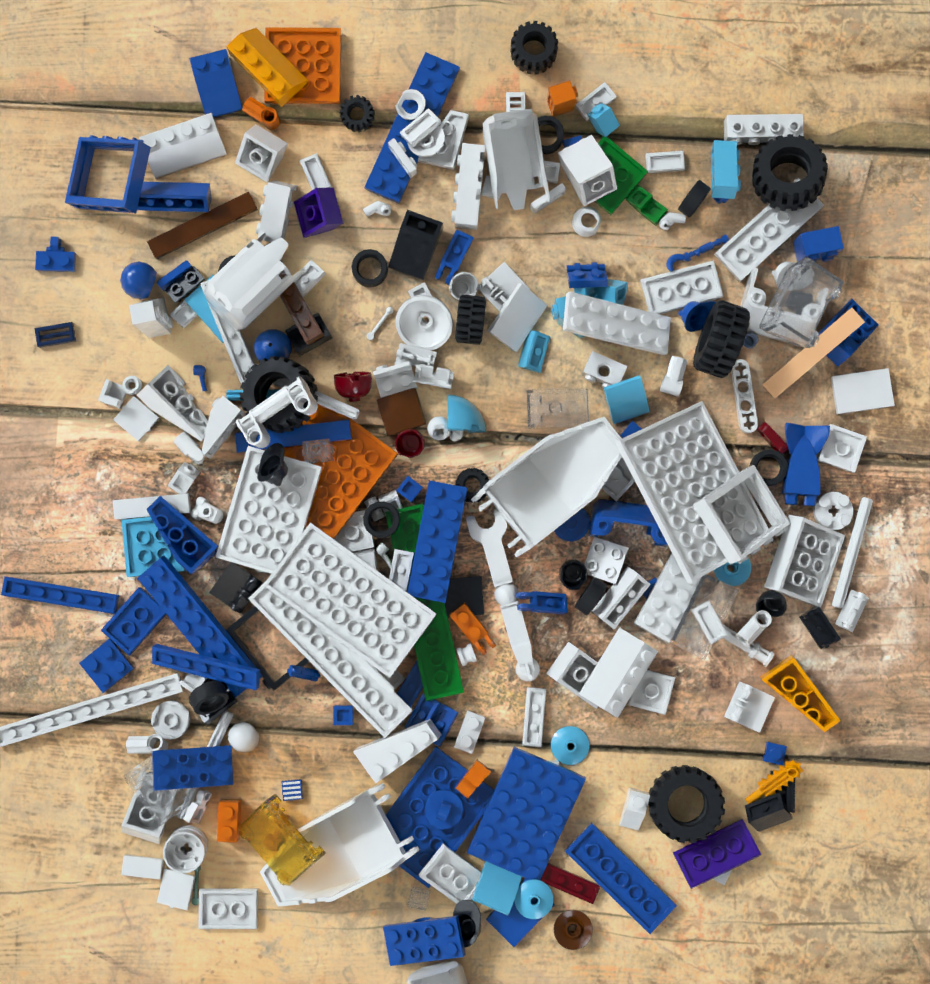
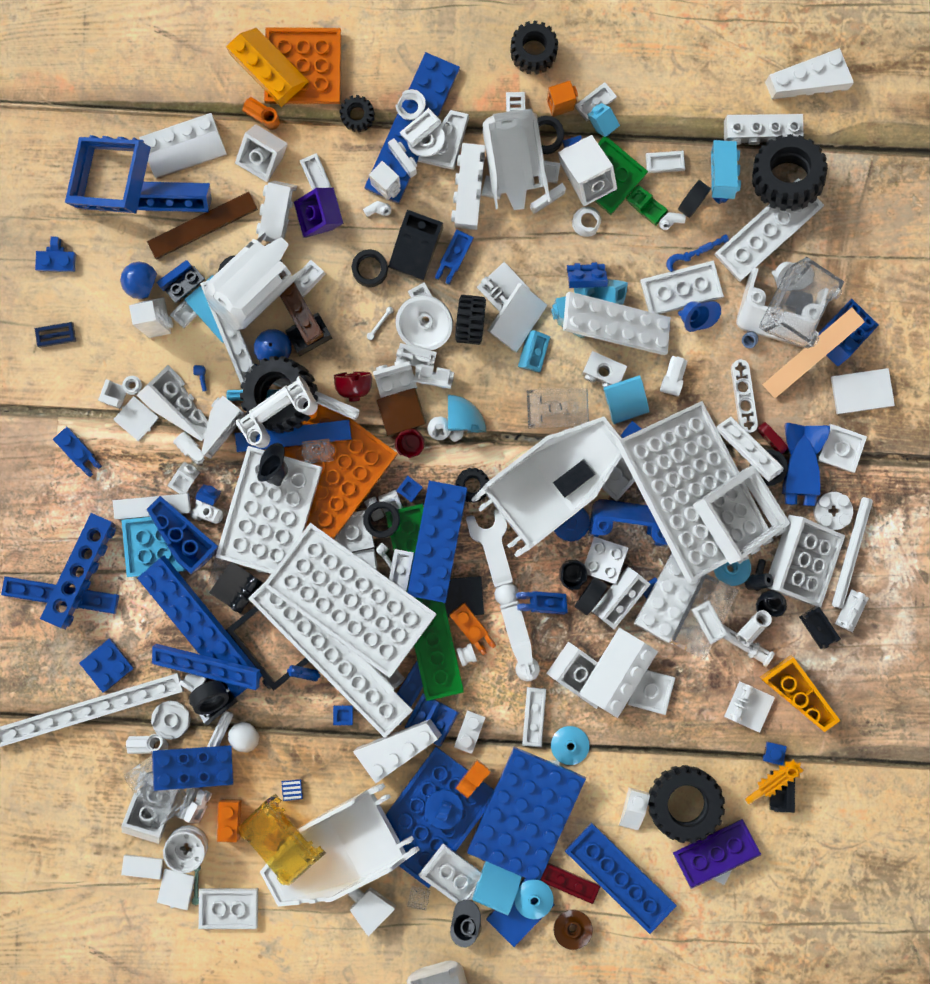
(76, 450): none -> blue hinge
(76, 560): none -> blue brick
(134, 621): blue tile -> none
(208, 494): none -> blue plate
(216, 83): blue slope -> none
(370, 908): none -> white torso
(385, 181): none -> white brick
(424, 940): blue plate -> none
(463, 284): white hair -> none
(574, 478): none -> black tile
(721, 339): black tyre -> none
(750, 449): none -> white tile
(759, 579): none -> black piece
(768, 812): black panel -> none
(816, 75): none -> white wedge
(818, 244): blue brick -> none

